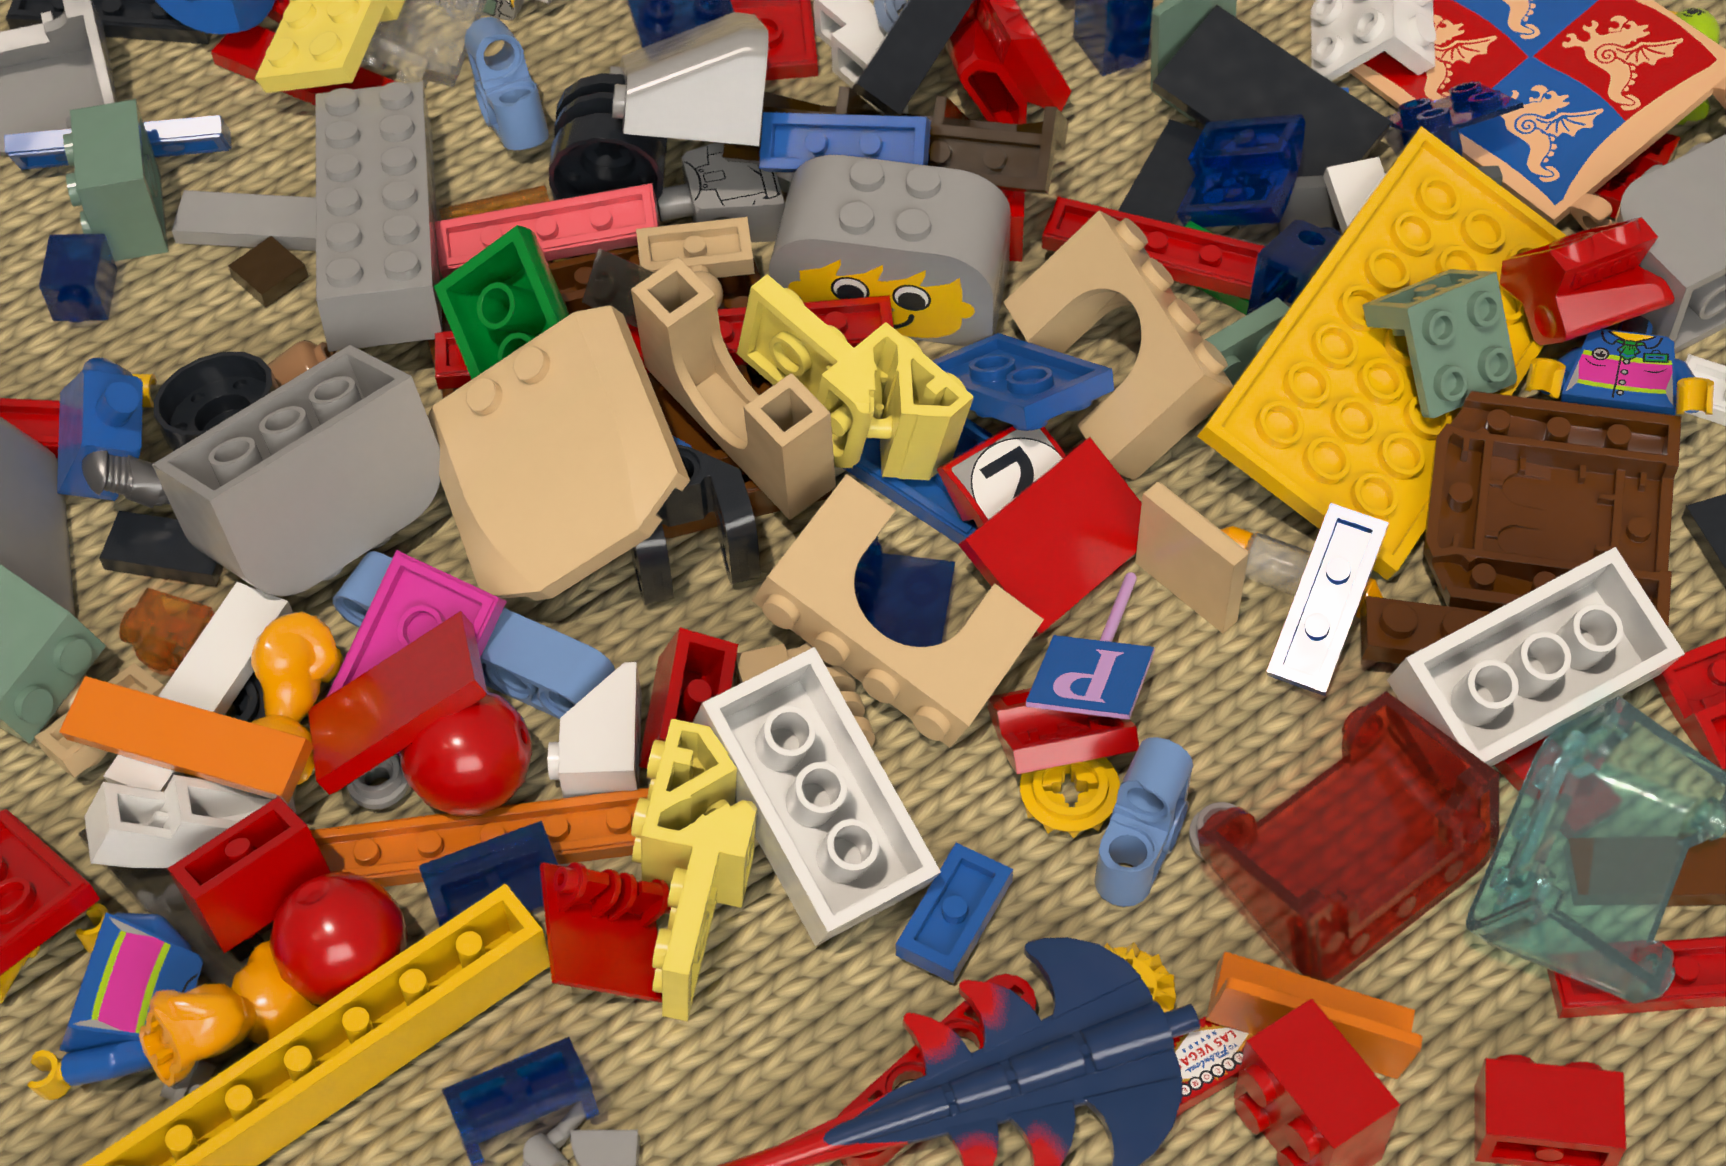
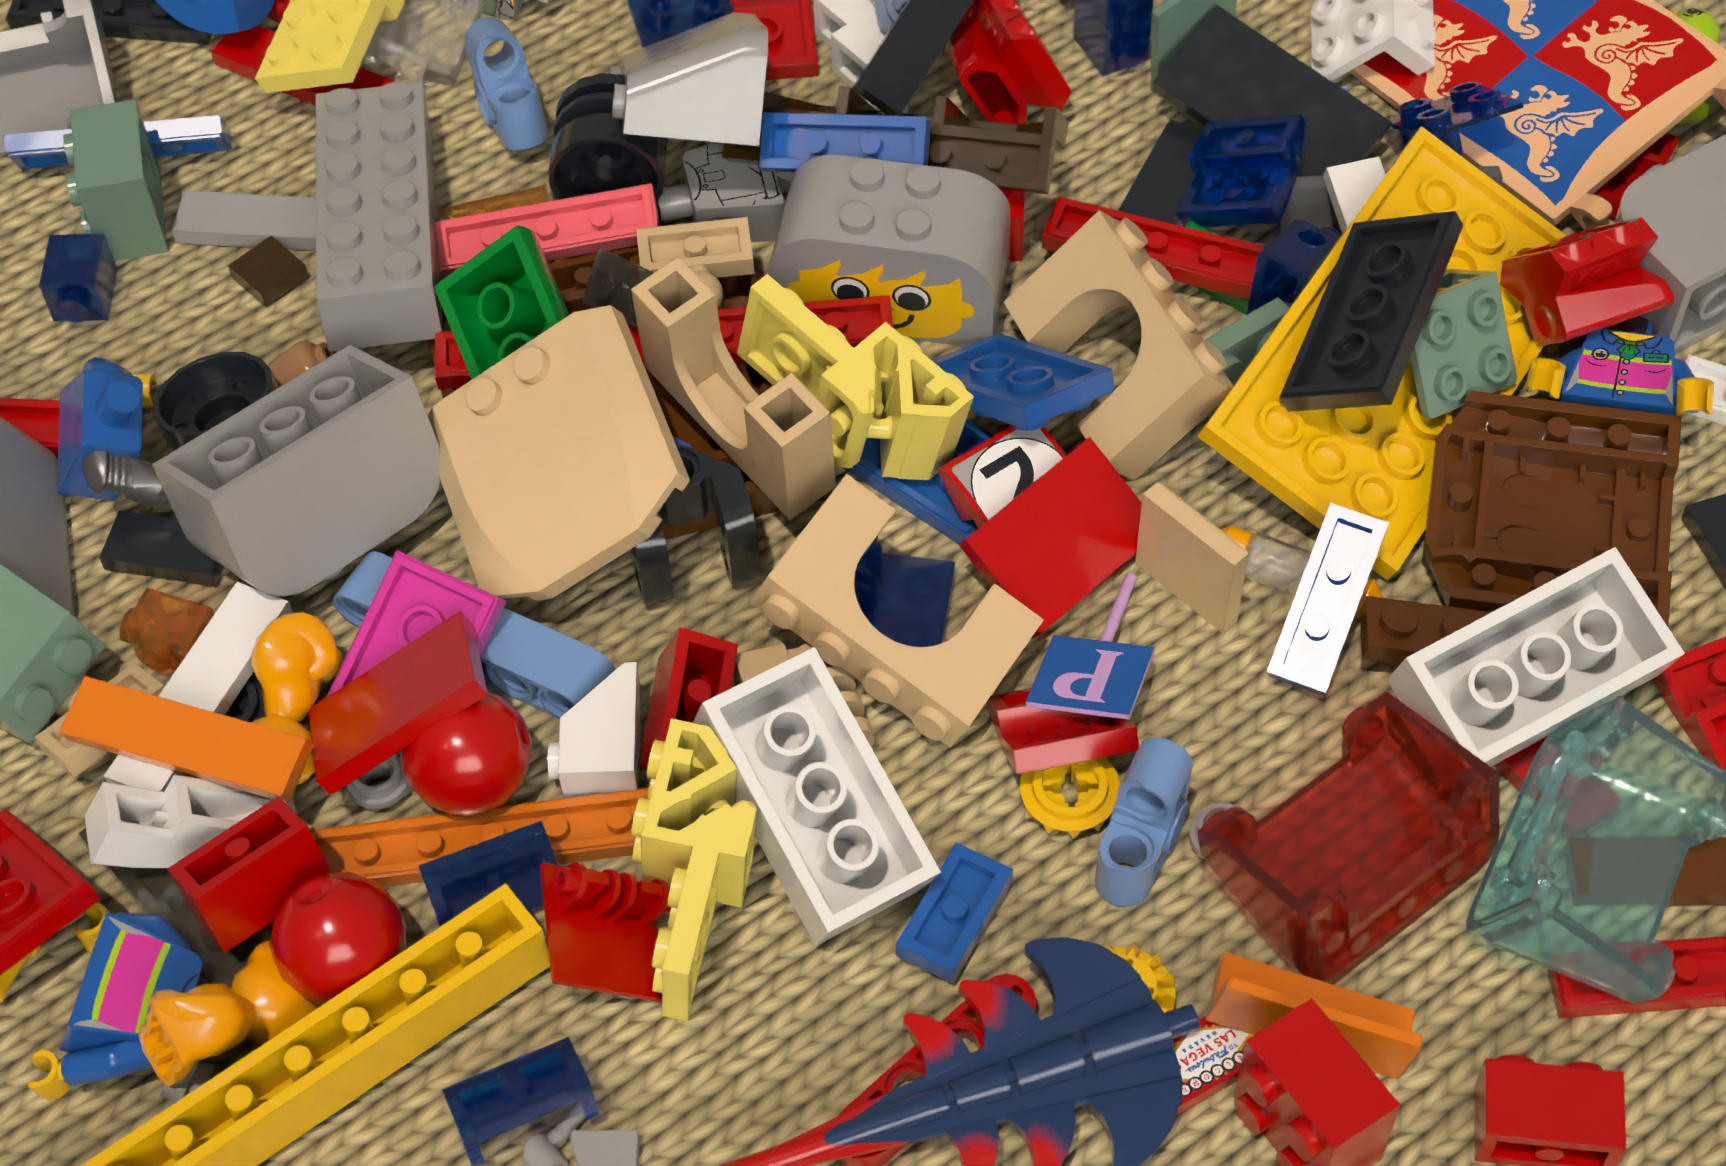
(1371, 313): none -> black tile

